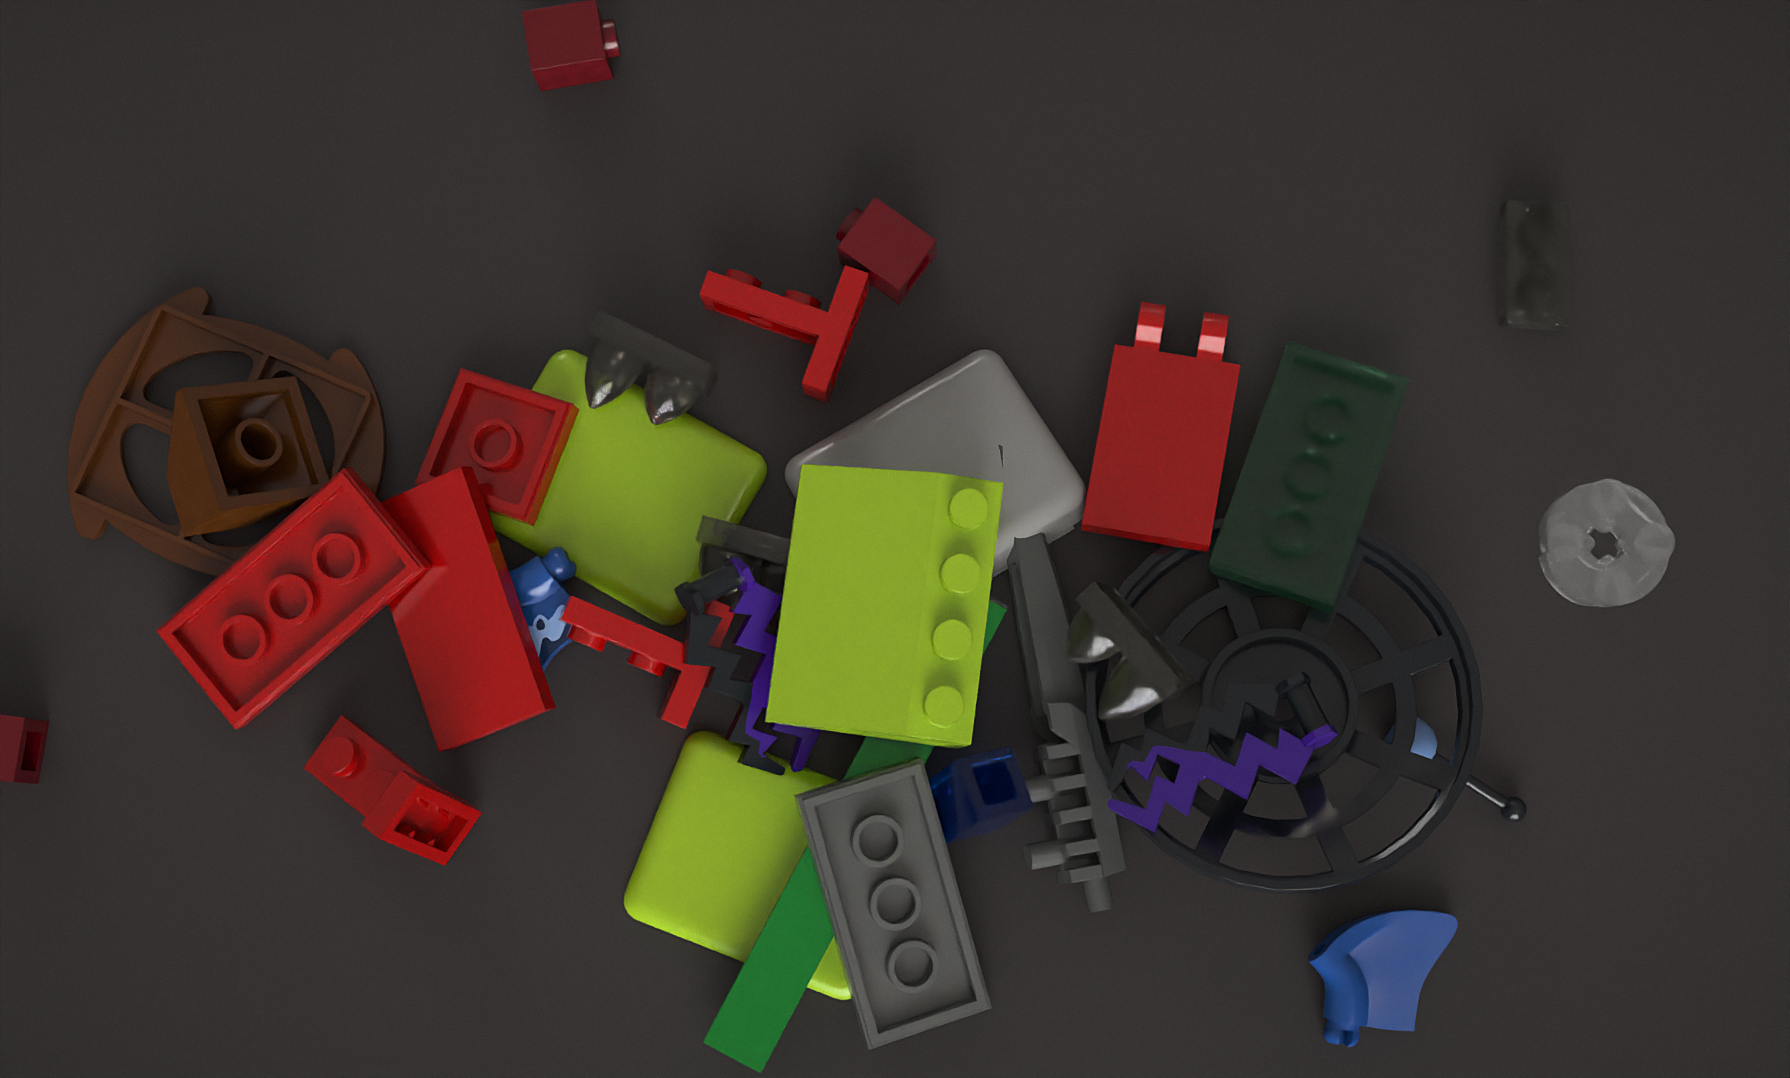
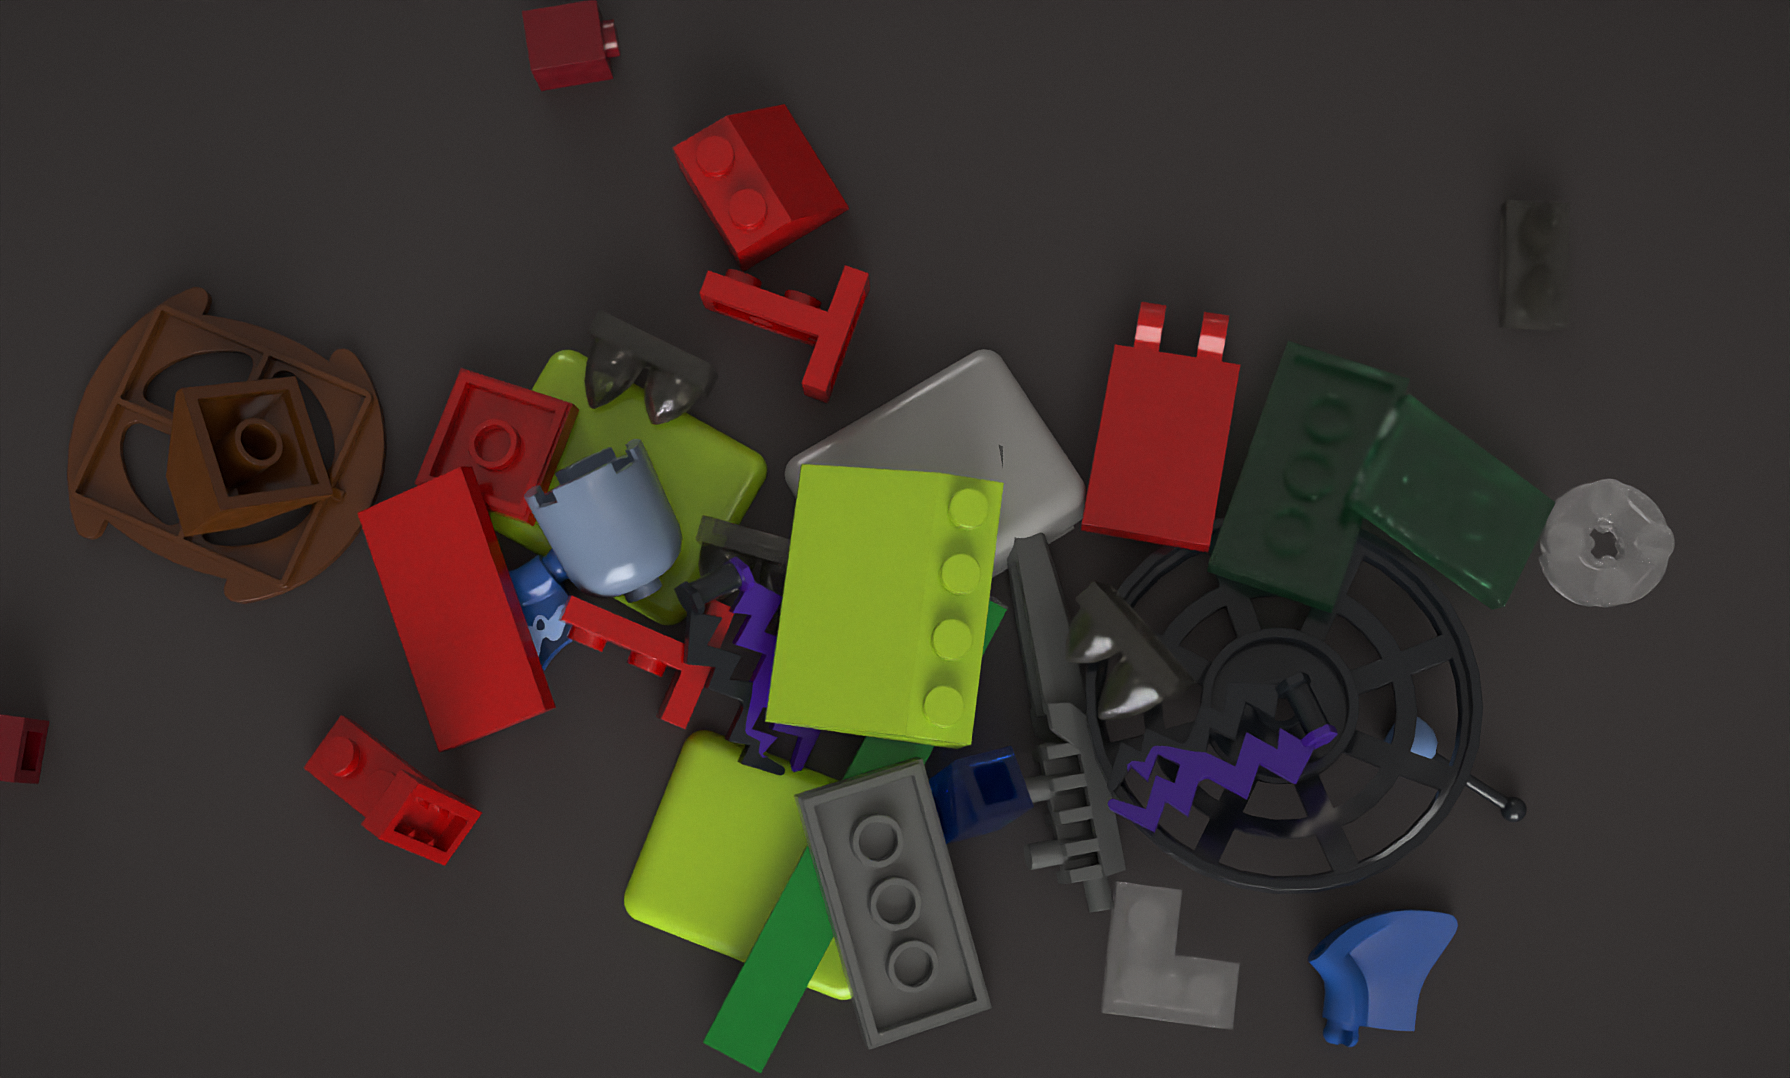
(293, 598): red tile -> none
(610, 523): none -> sand blue cylinder
(758, 182): none -> red slope
(886, 248): dark red brick -> none
(1148, 978): none -> clear plate
(1450, 502): none -> clear green tile

